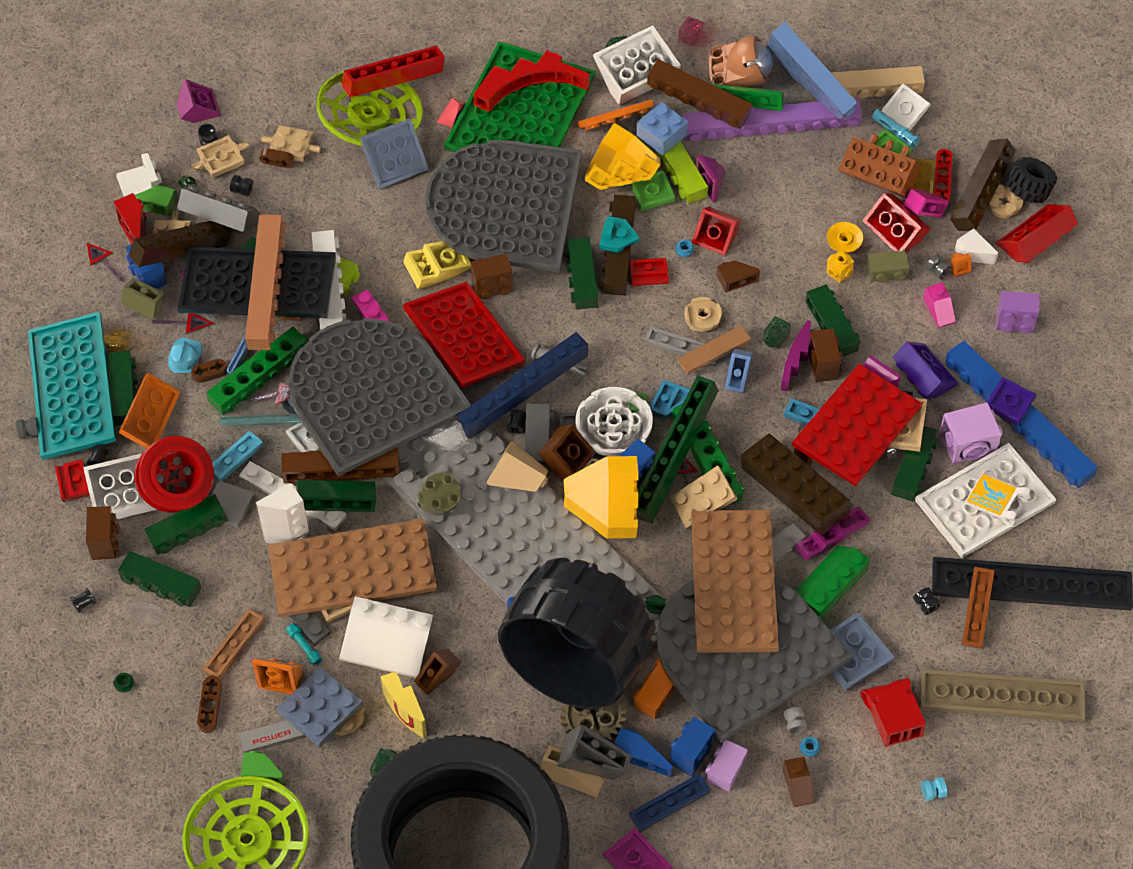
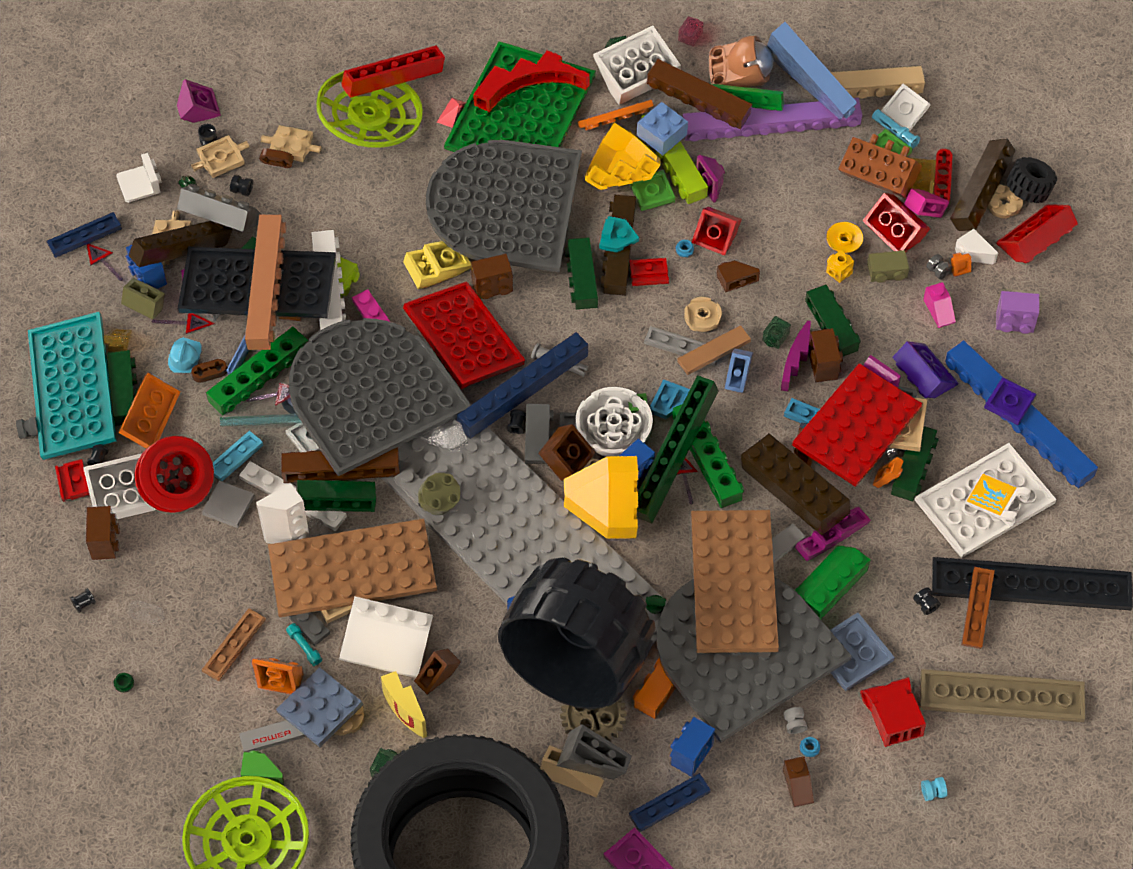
(84, 234): none -> dark blue plate
(131, 216): red slope -> none
(158, 199): bright green slope -> none
(159, 579): dark green brick -> none
(186, 525): dark green brick -> none
(213, 712): reddish brown beam -> none
(394, 153): sand blue plate -> none
(518, 470): tan slope -> none
(642, 752): blue slope -> none
(706, 493): tan plate -> none
(726, 765): lavender brick -> none
(888, 472): none -> orange plate
(970, 433): lavender brick -> none

